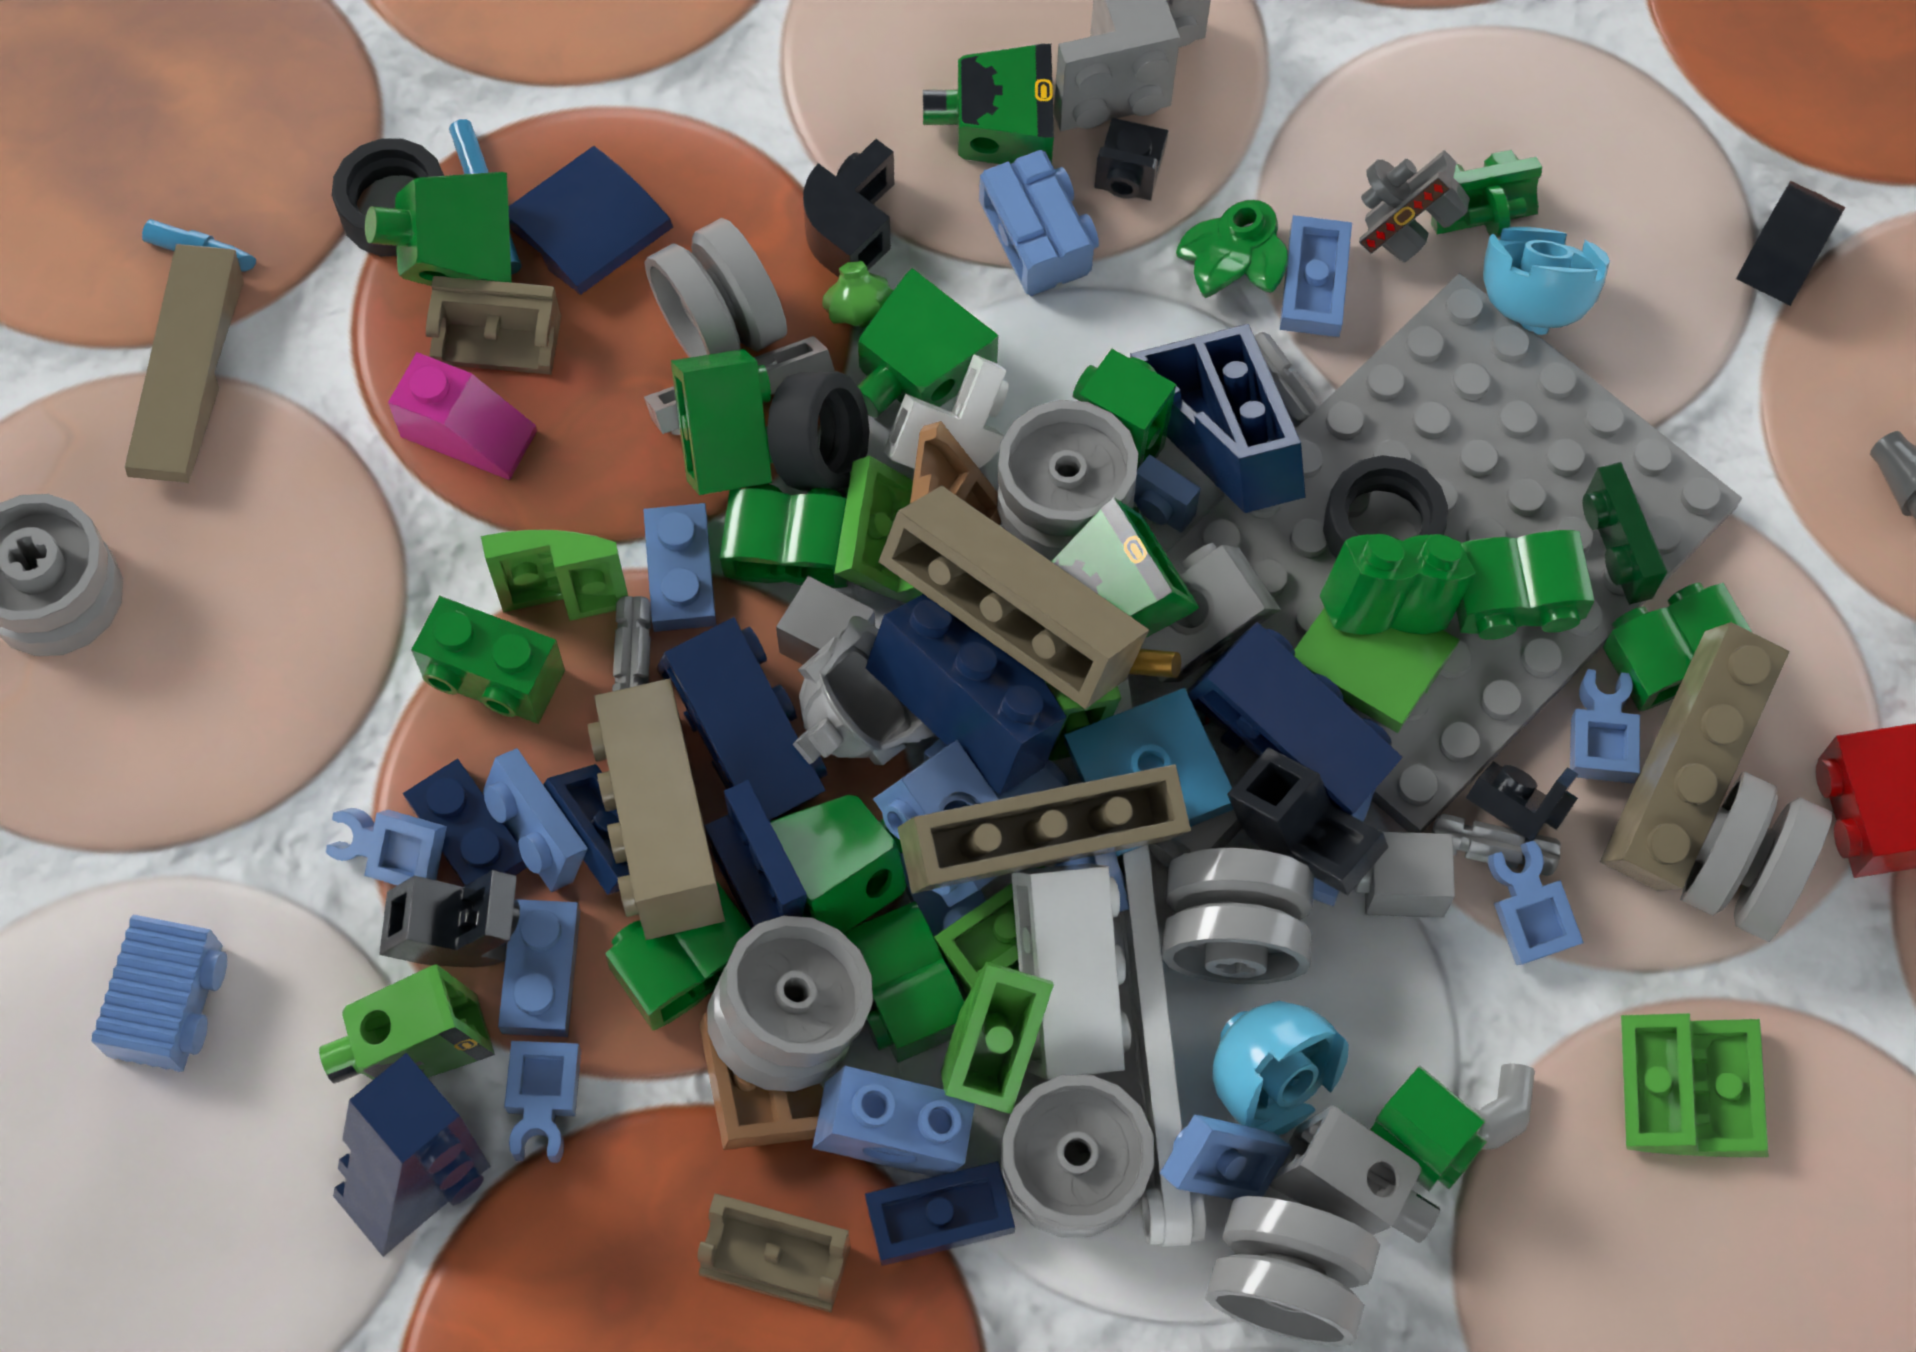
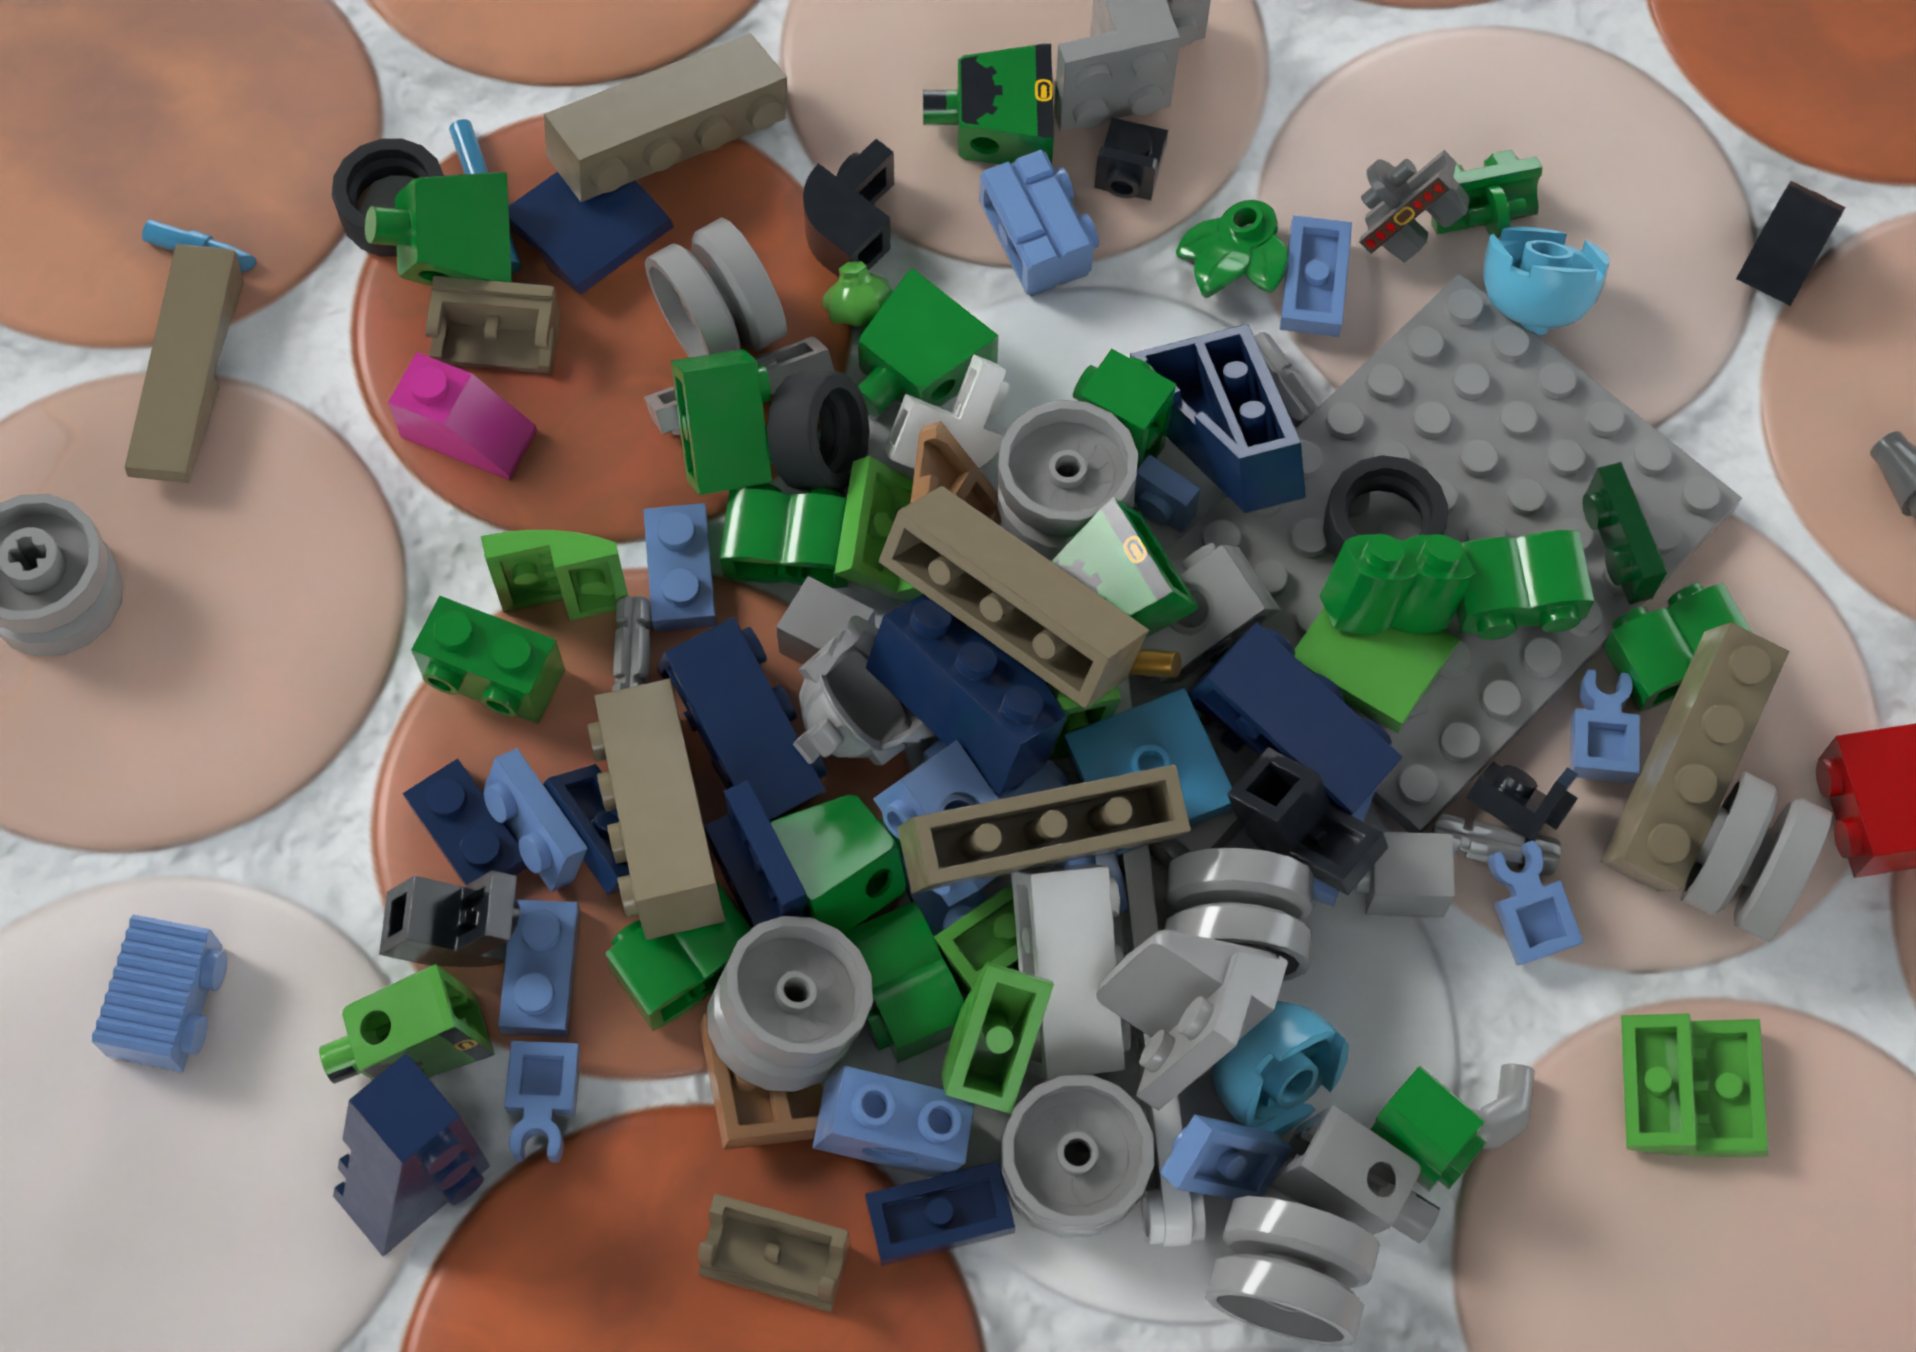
(394, 844): medium blue plate -> none
(665, 117): none -> dark tan brick
(1192, 1001): none -> light grey piece

